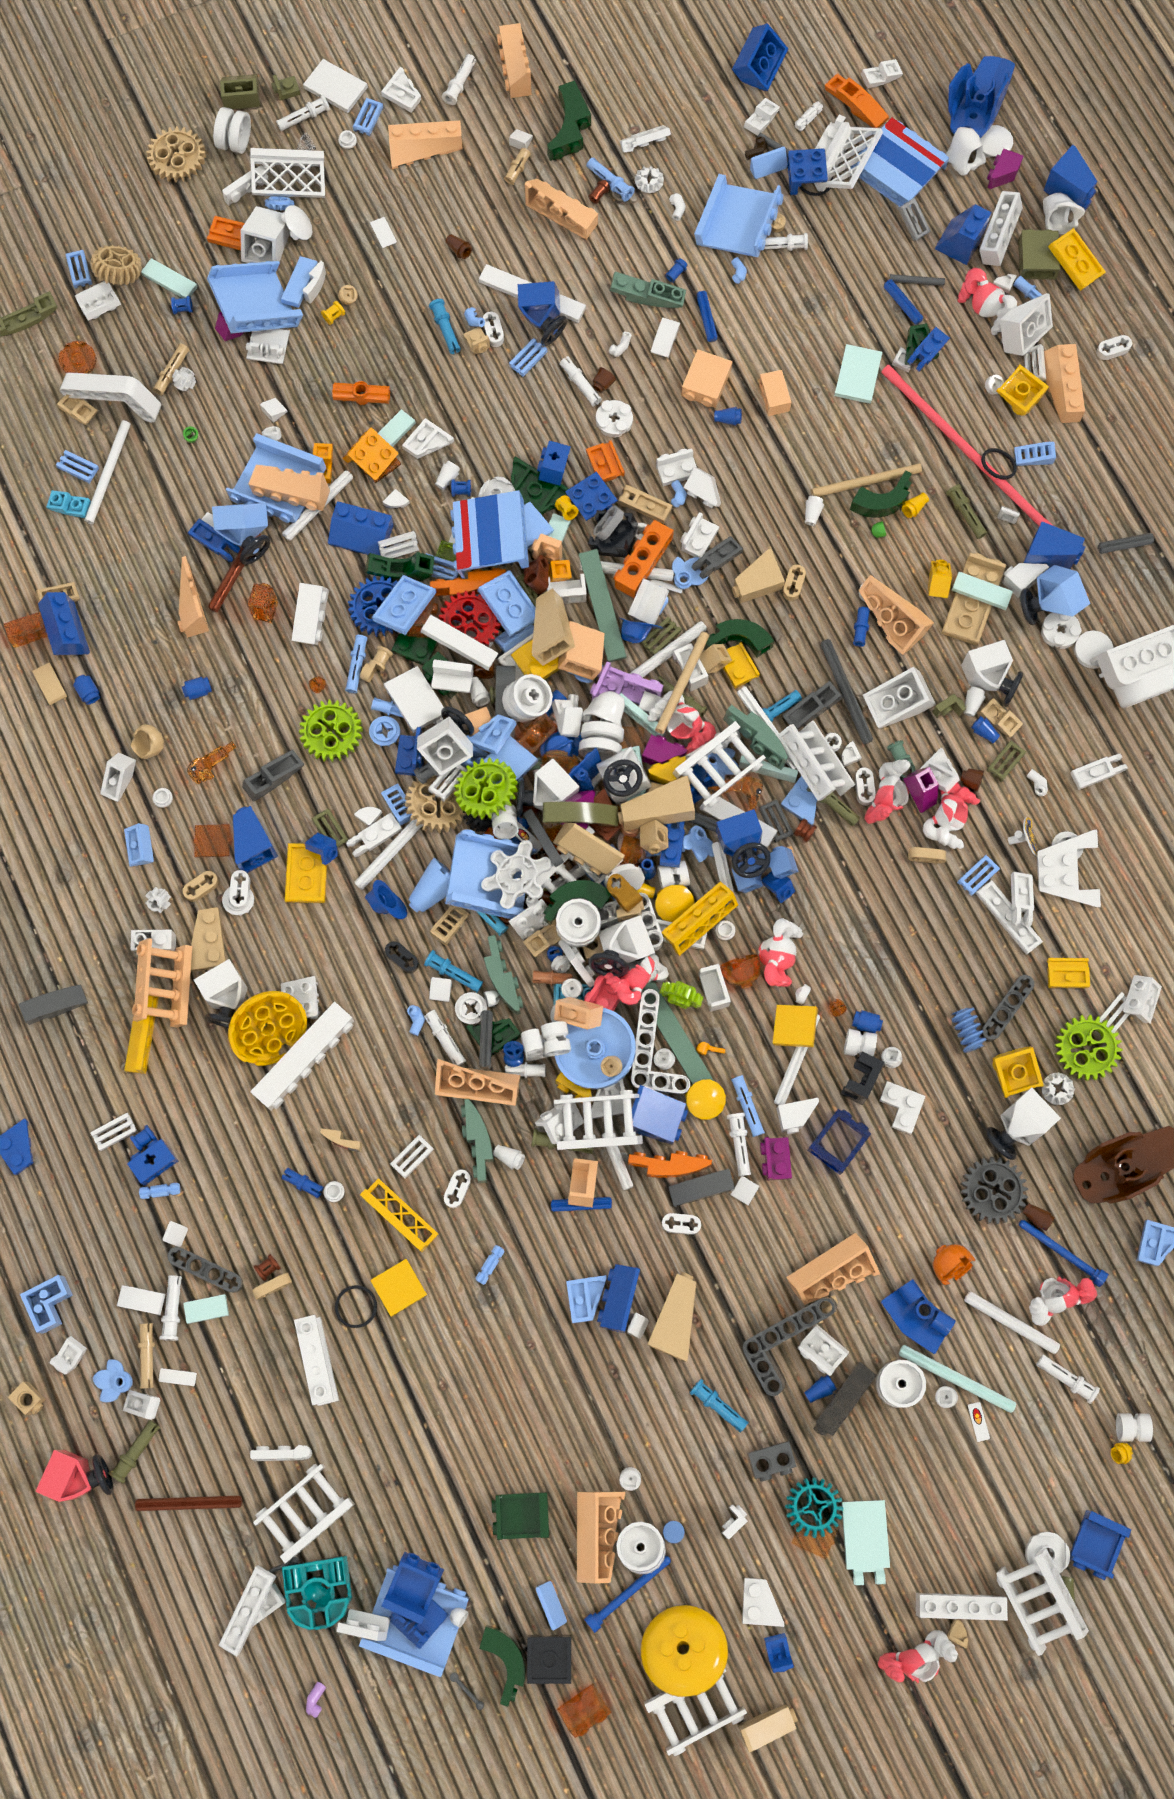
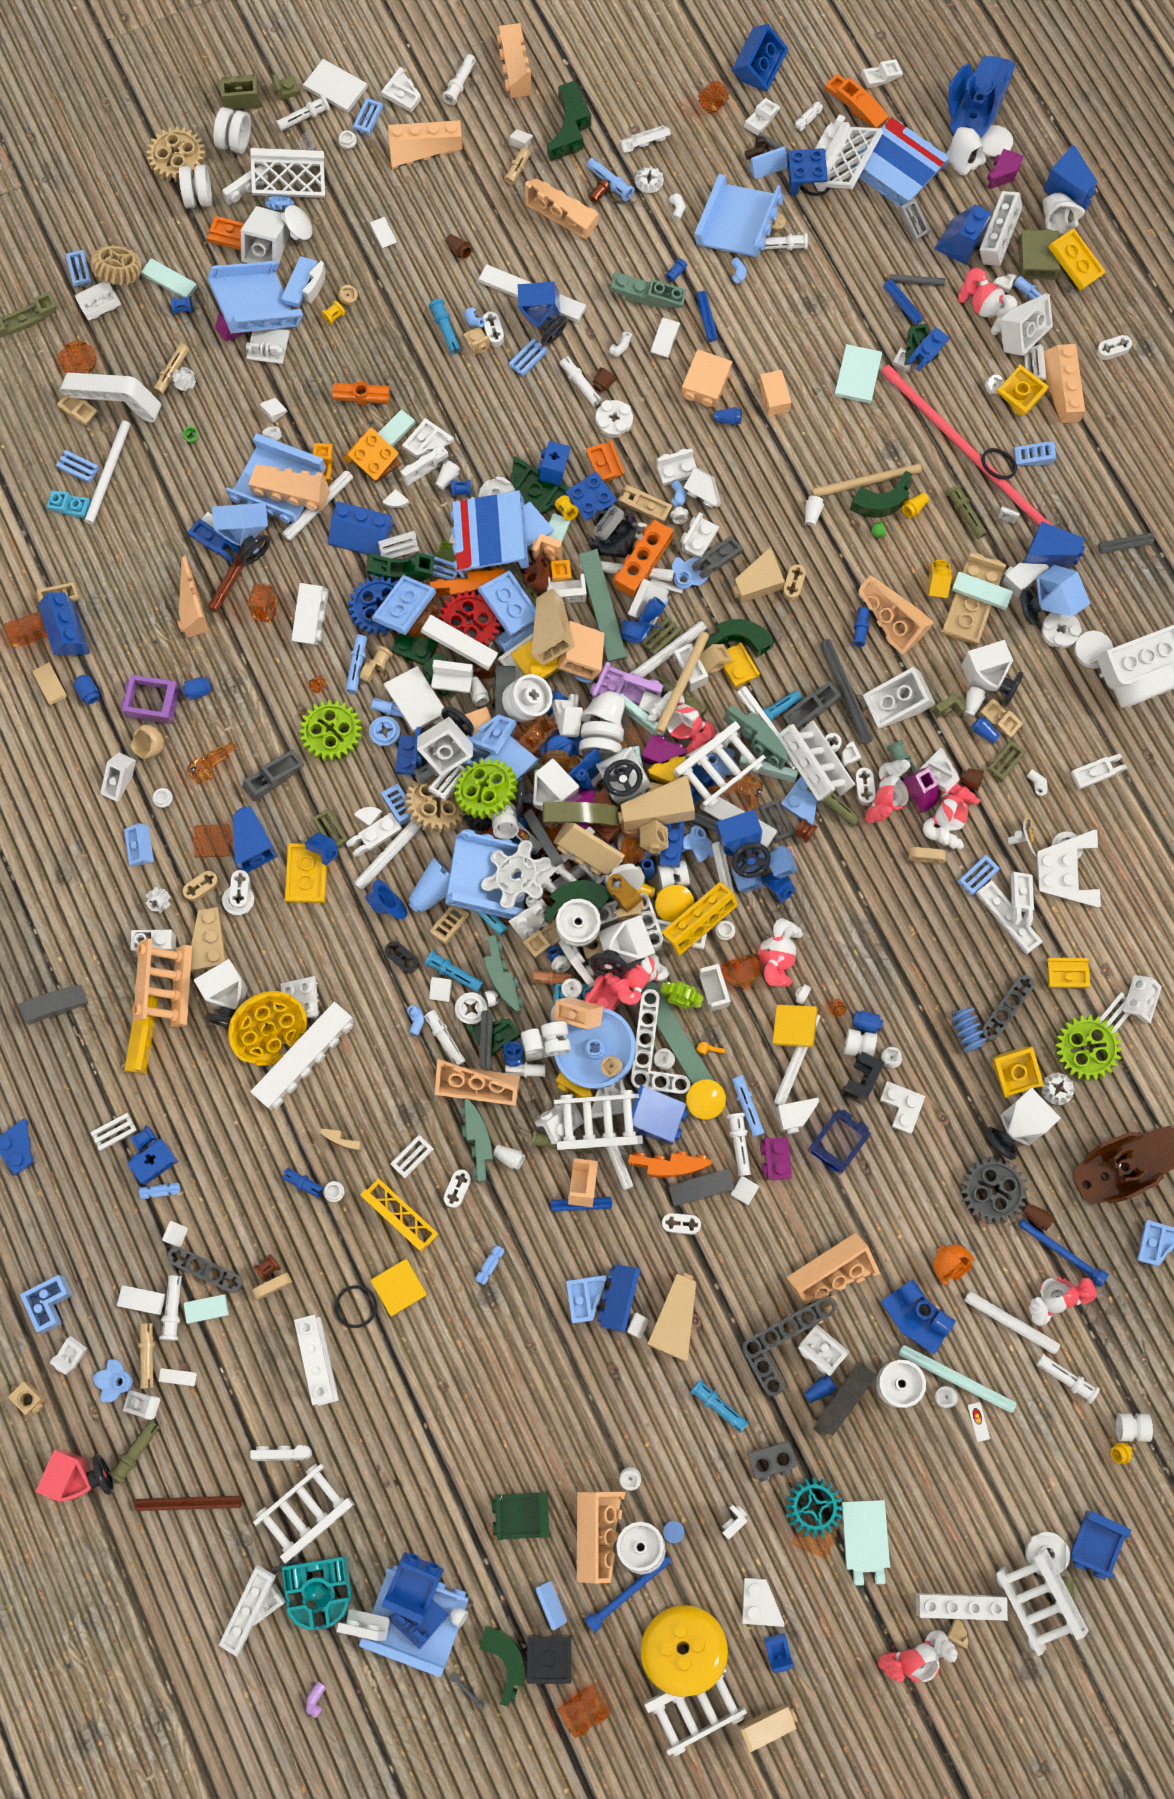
(169, 704): none -> medium lavender window
(195, 186): none -> white wheel
(424, 465): none -> white hinge
(652, 610): none -> blue cone
(679, 515): none -> white plate
(713, 97): none -> clear orange gear

